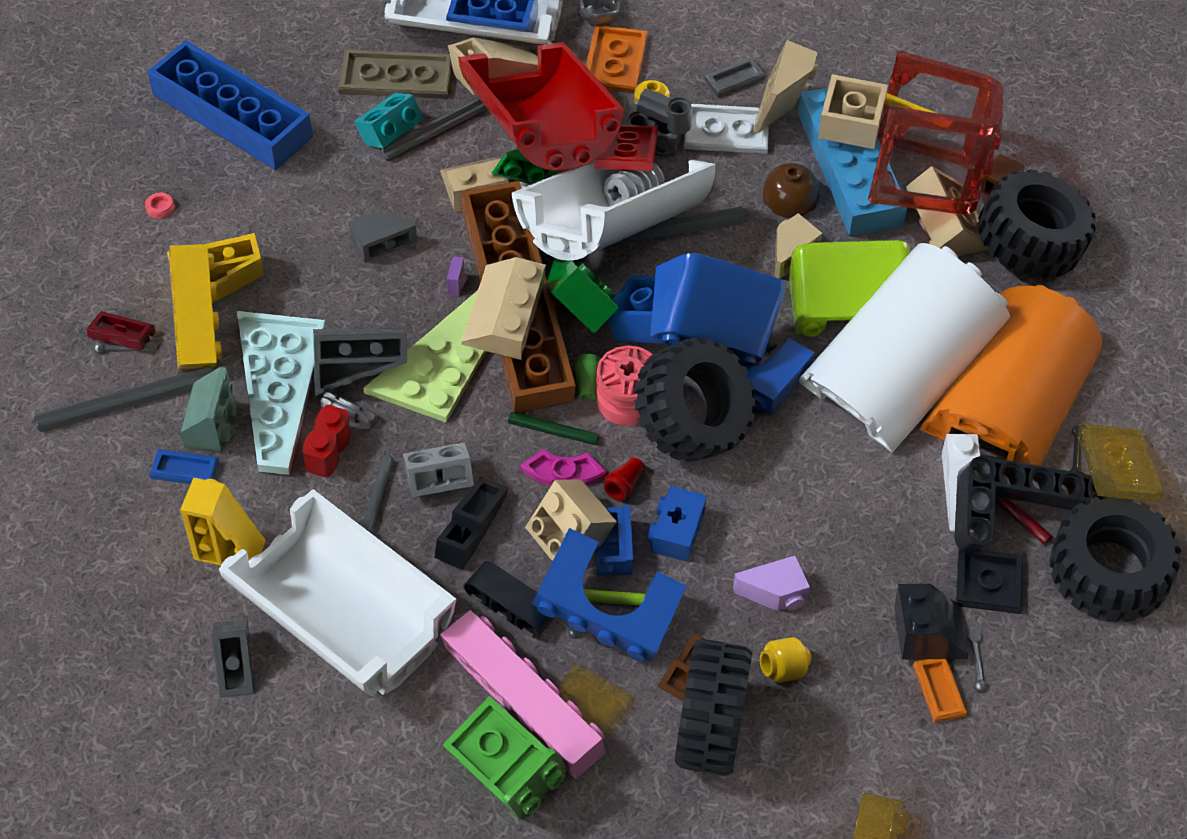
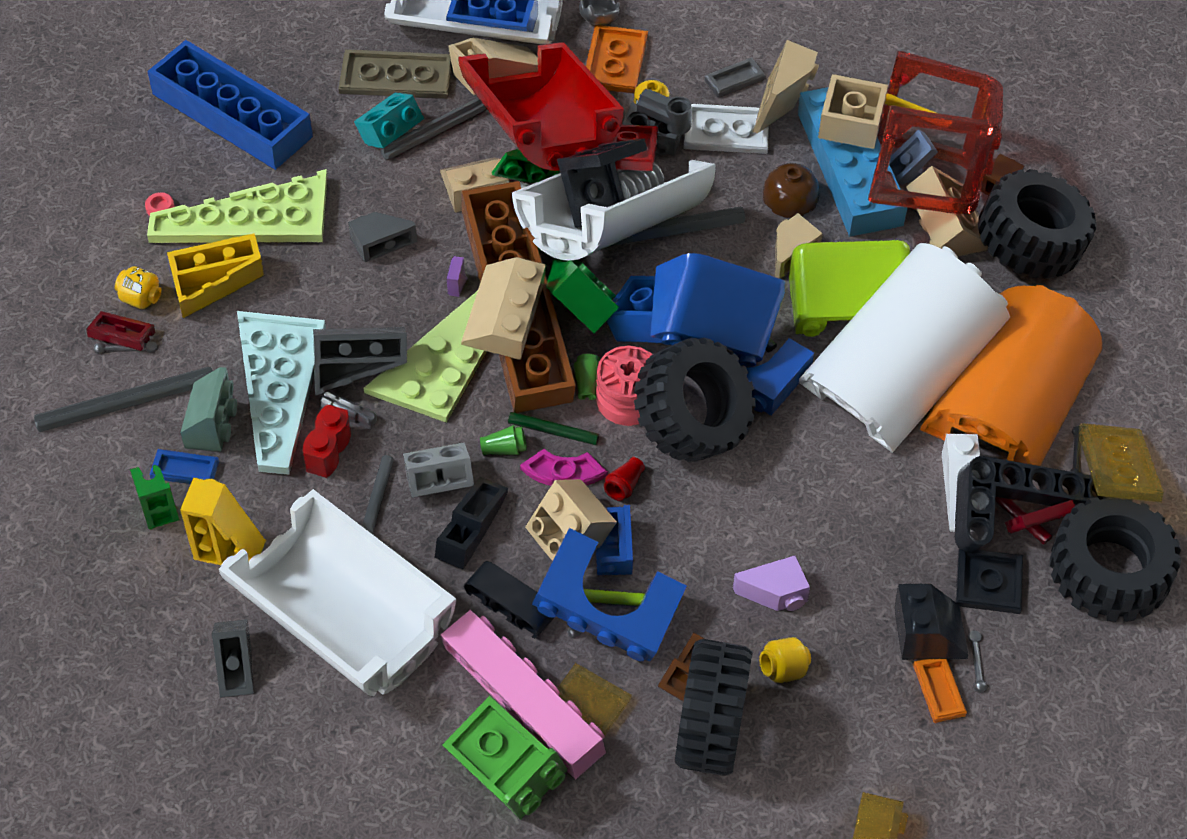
(138, 287): none -> yellow head
(155, 498): none -> green hinge
(193, 306): yellow brick -> none
(270, 211): none -> yellowish green wing
(504, 442): none -> bright green cone
(596, 167): none -> black bracket
(677, 539): blue brick -> none
(911, 157): none -> sand blue slope
(1039, 517): none -> dark red tile

